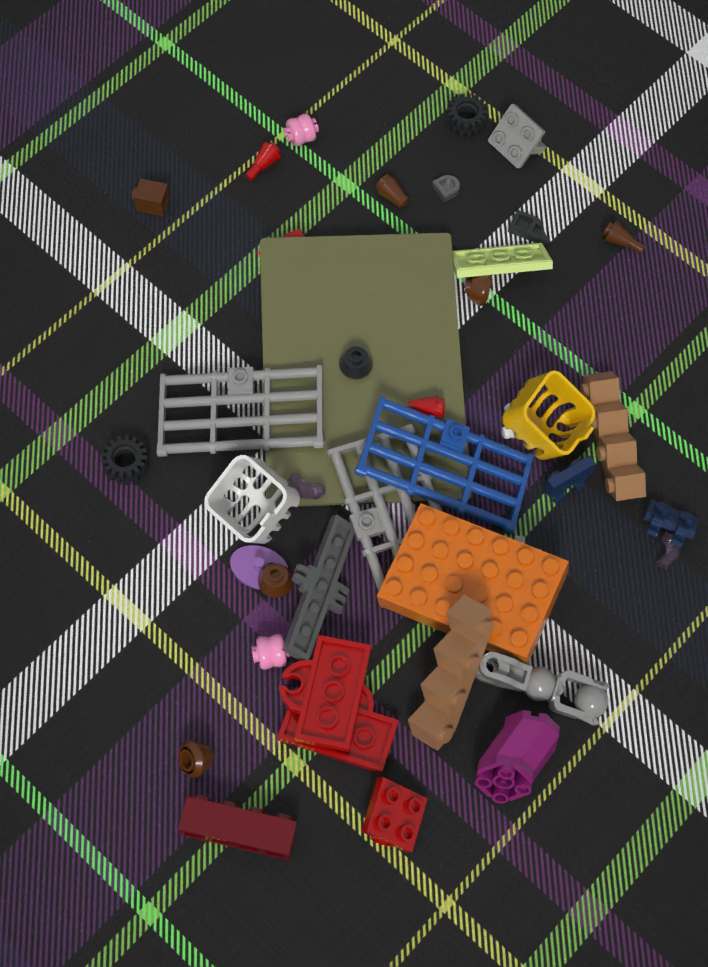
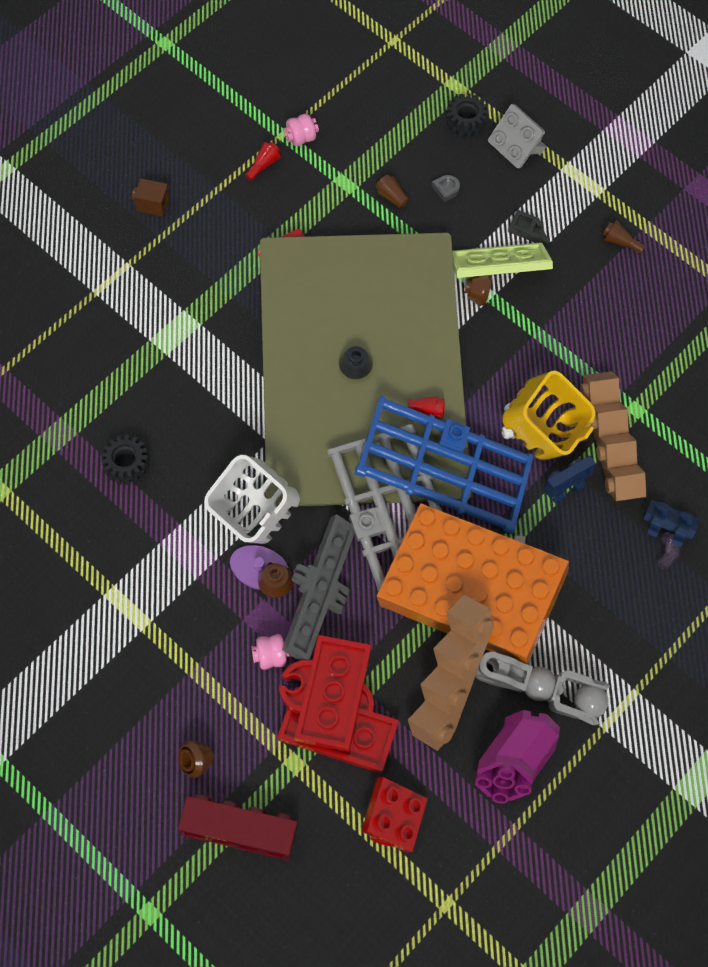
(240, 391): light grey door -> none
(306, 490): clear purple arm -> none

